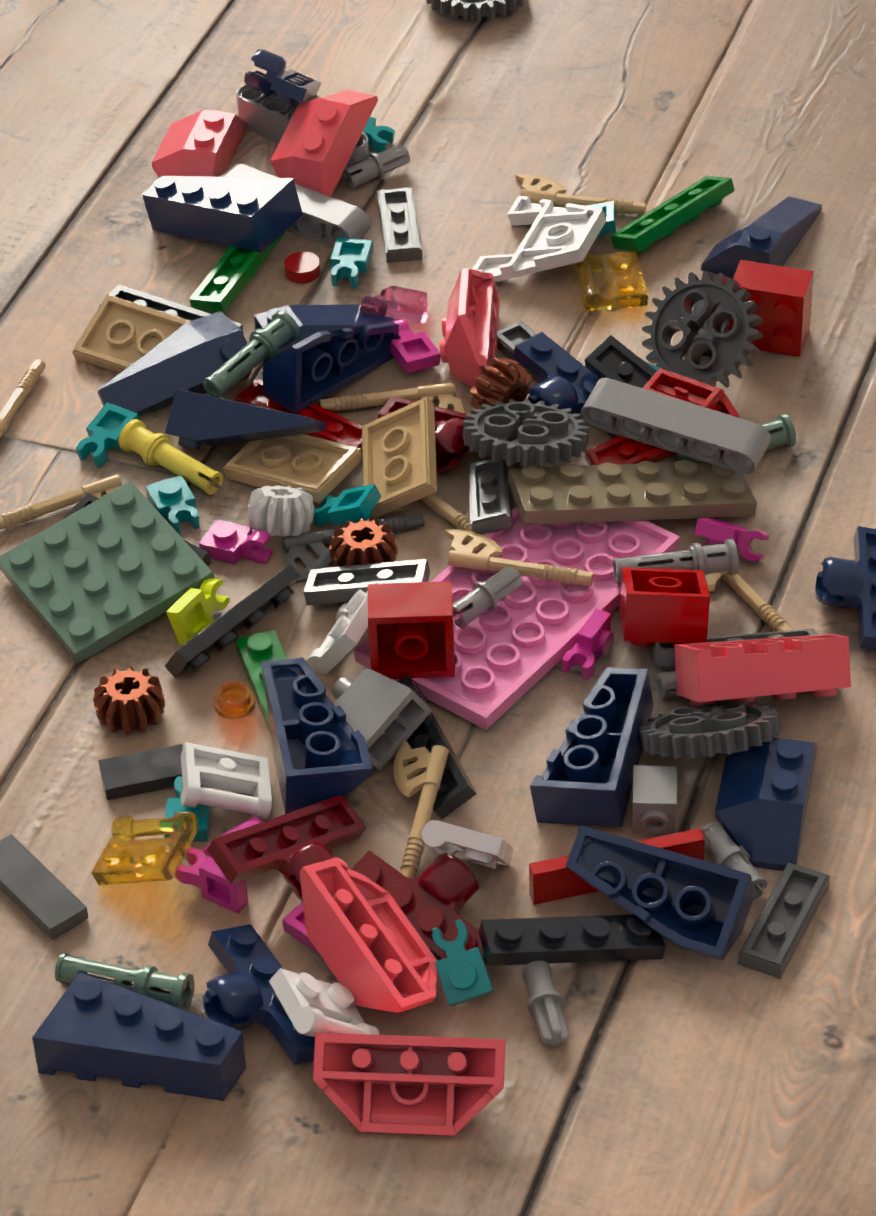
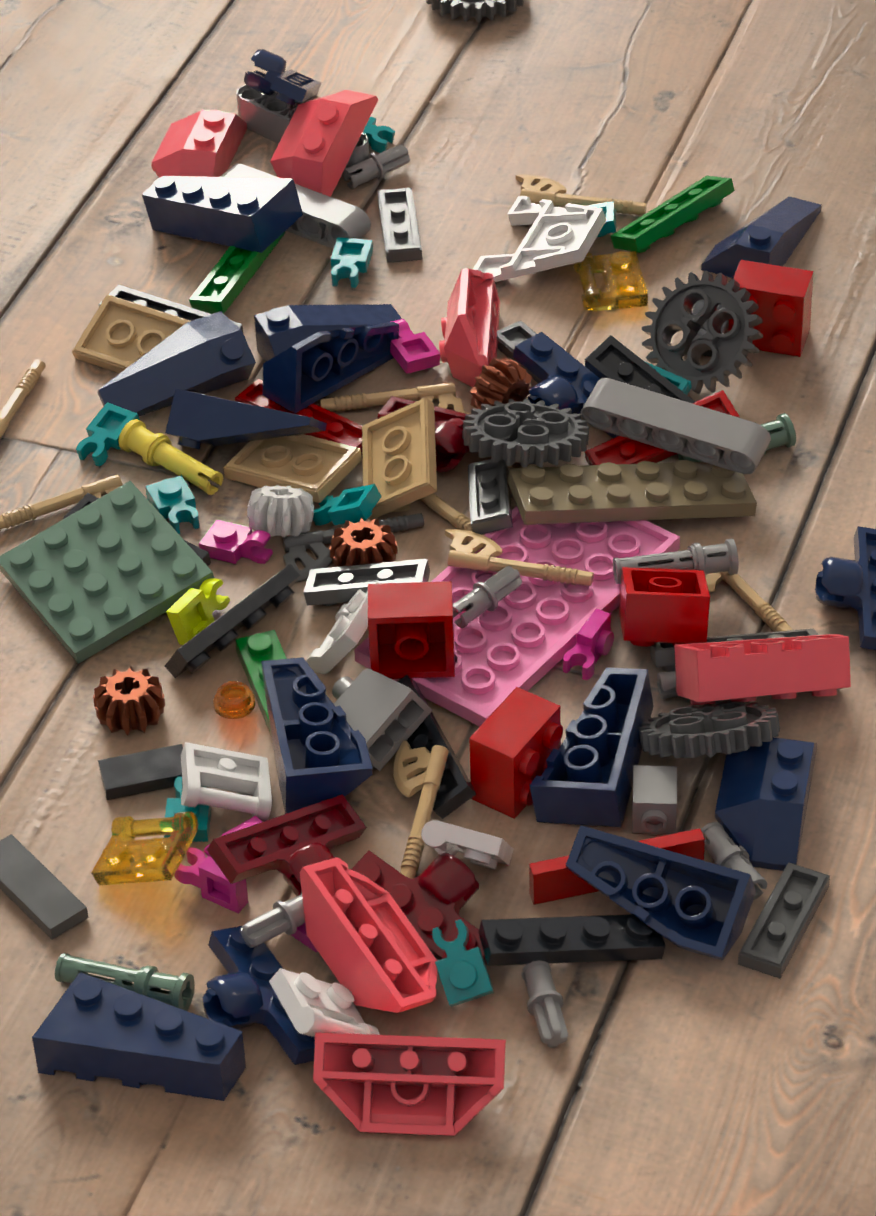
(262, 346): sand green pin -> none
(283, 918): none -> light grey axle
(302, 267): red tile -> none
(398, 304): clear pink tile -> none
(513, 750): none -> red brick
(684, 385): red tile -> none
(718, 531): dark pink plate -> none

